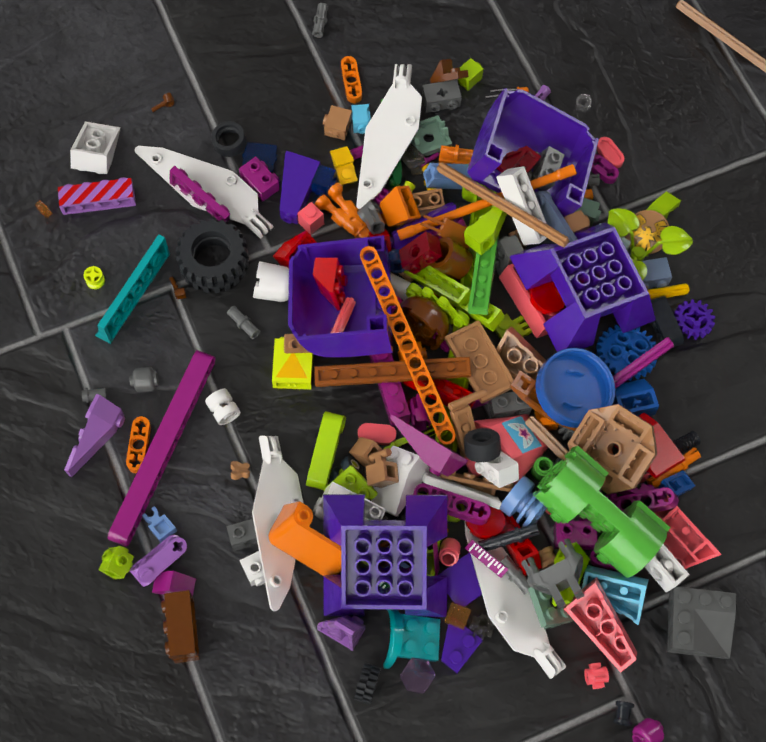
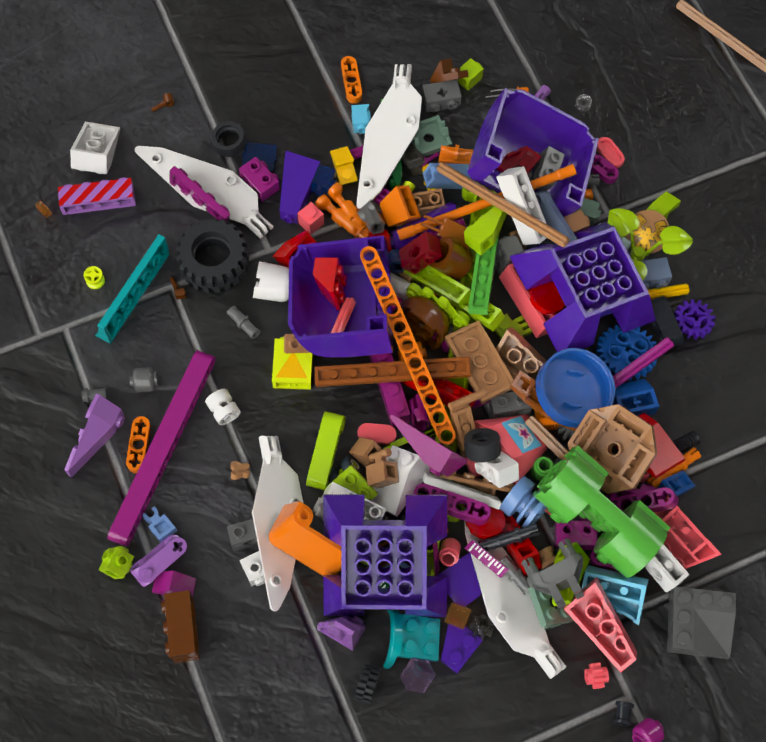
(320, 20): dark grey pin -> none
(337, 122): medium nougat head -> none

